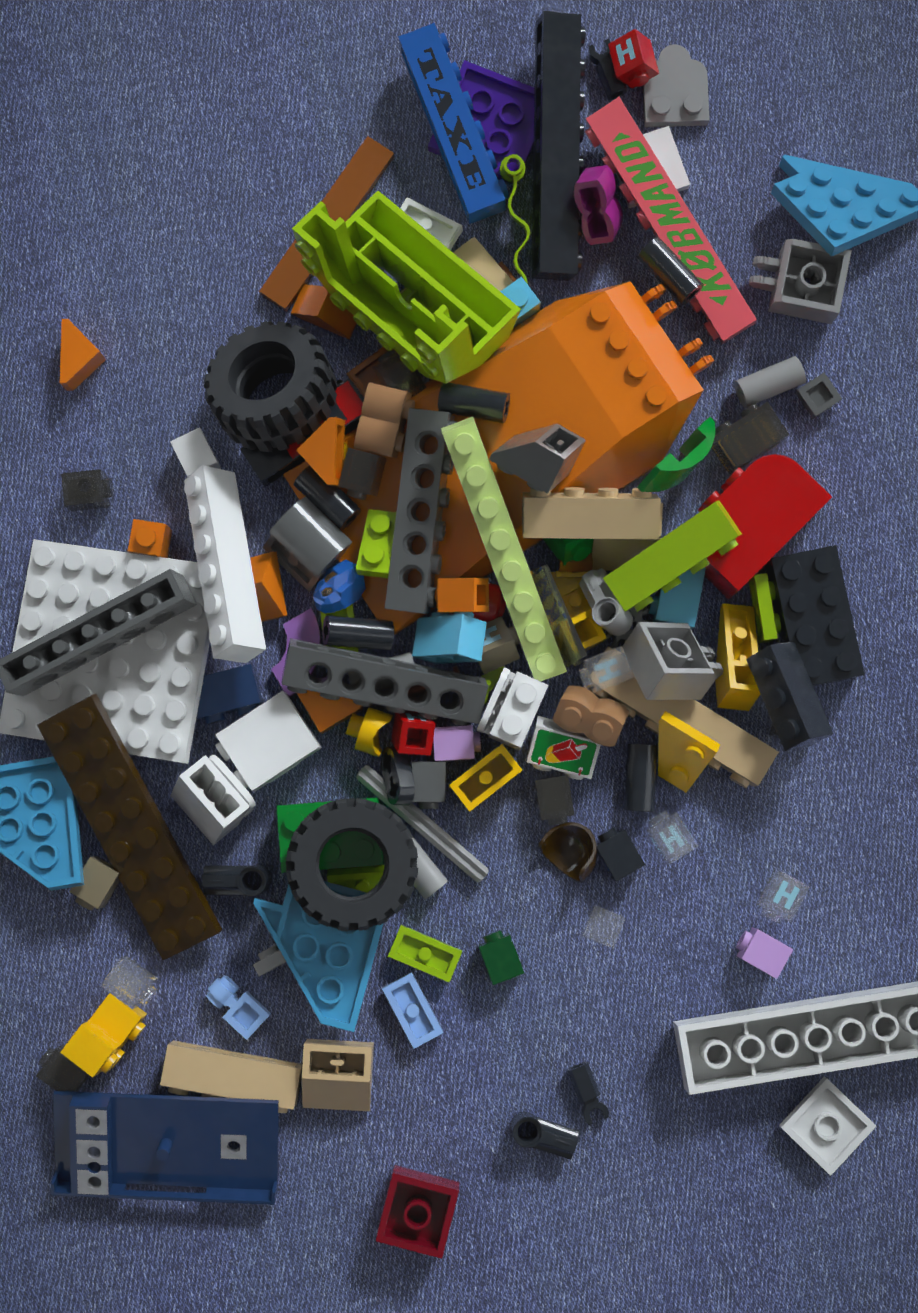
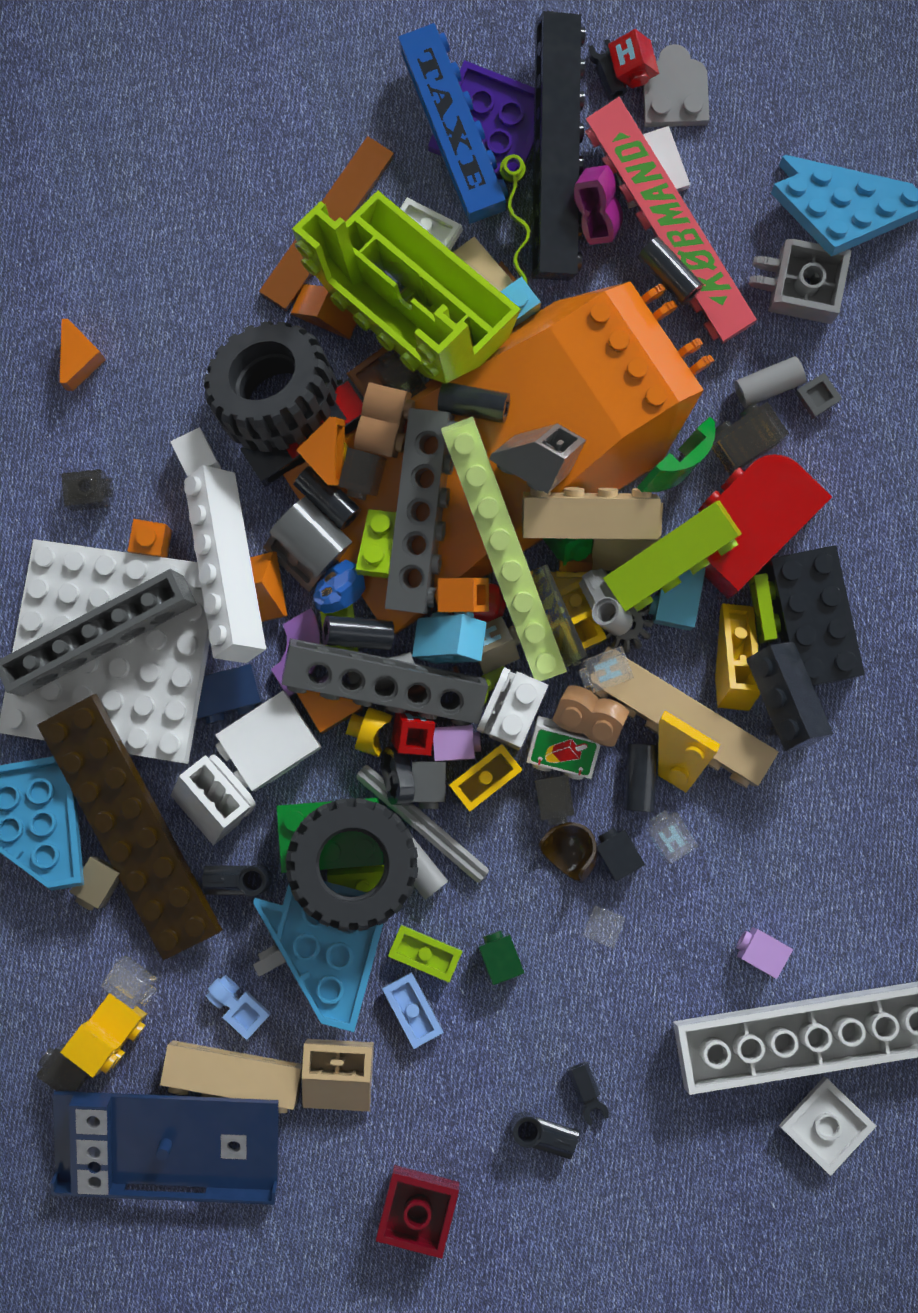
(670, 661): light grey hinge -> none
(782, 897): clear brick -> none

